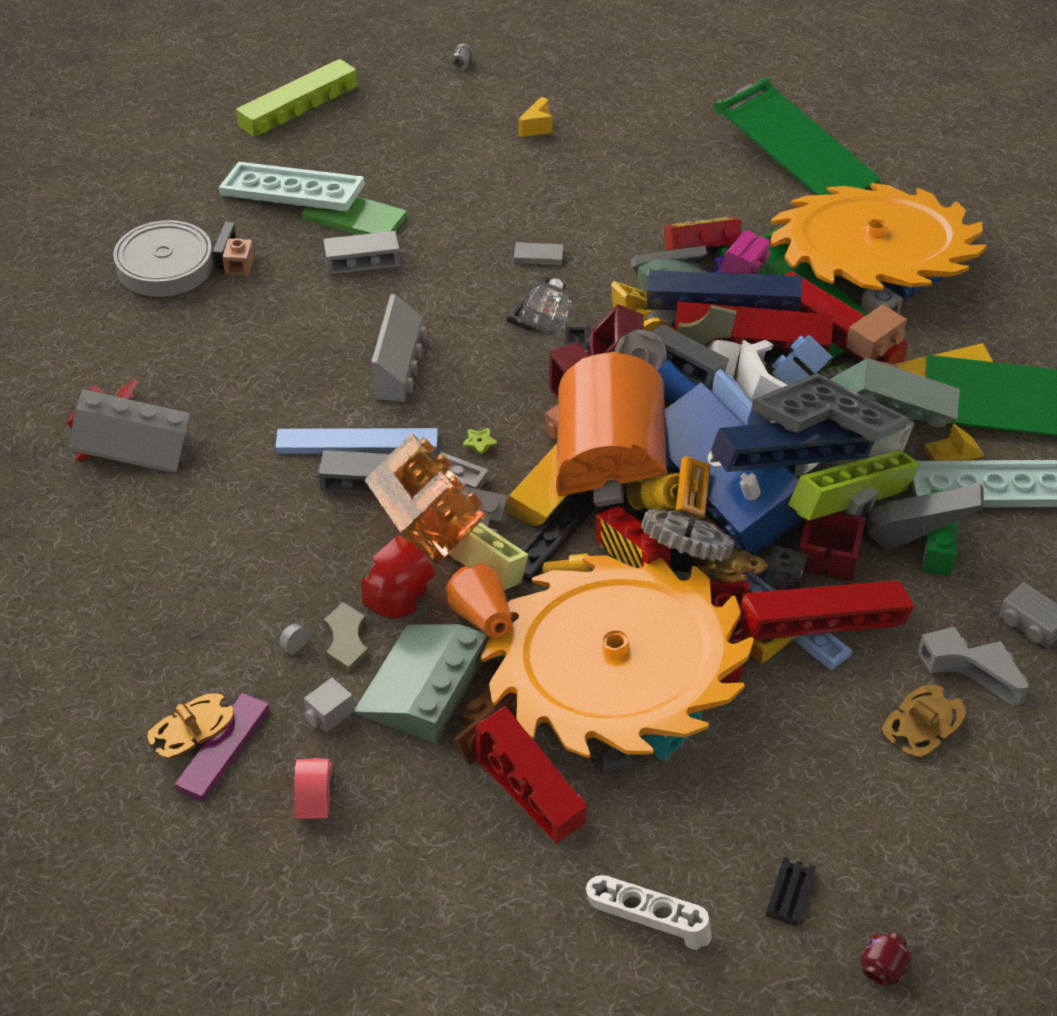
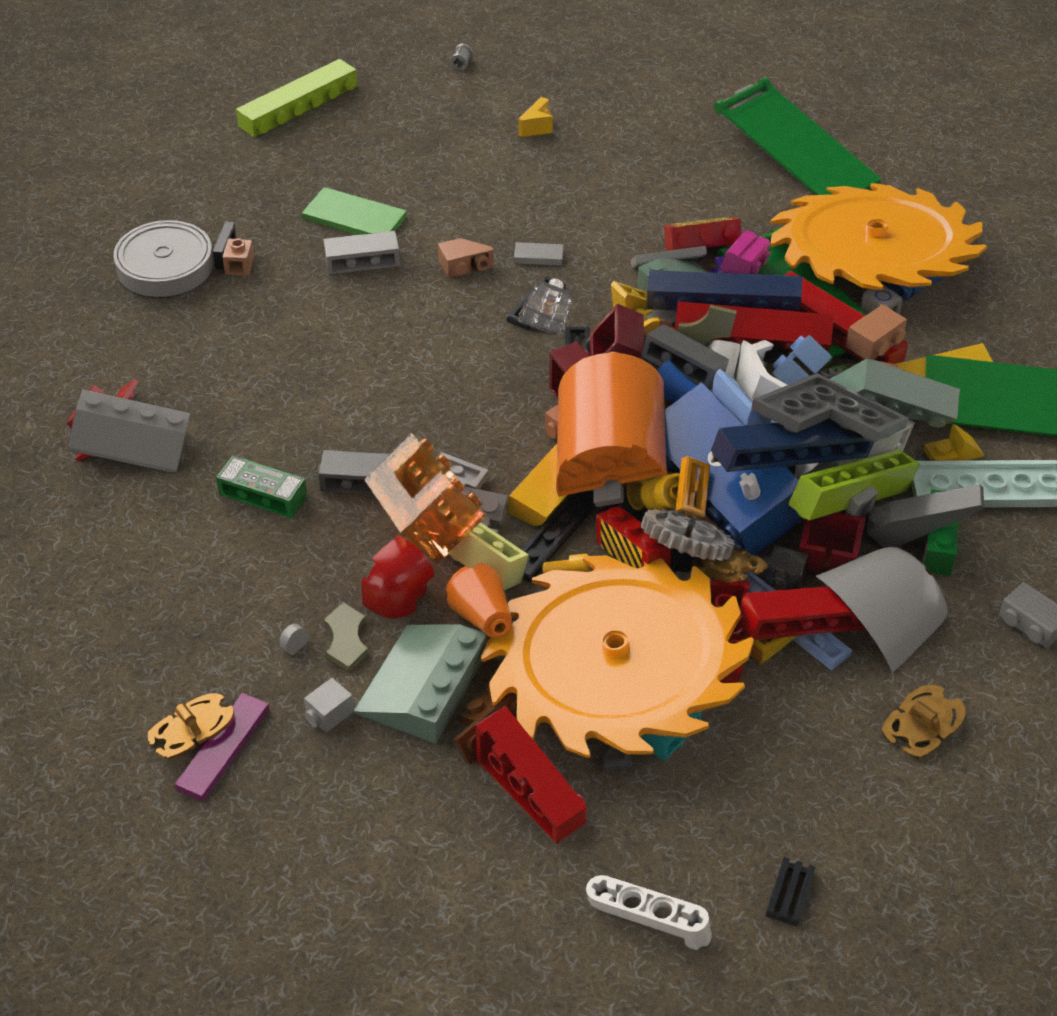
(262, 486): none -> brick
(292, 186): light aqua plate -> none
(312, 788): coral brick -> none
(349, 440): light blue tile -> none
(397, 351): light grey slope -> none
(464, 257): none -> nougat slope
(479, 446): lime plate -> none
(644, 346): light grey tile -> none
(885, 959): dark red head -> none
(892, 600): none -> light grey piece
(985, 664): light grey arch -> none

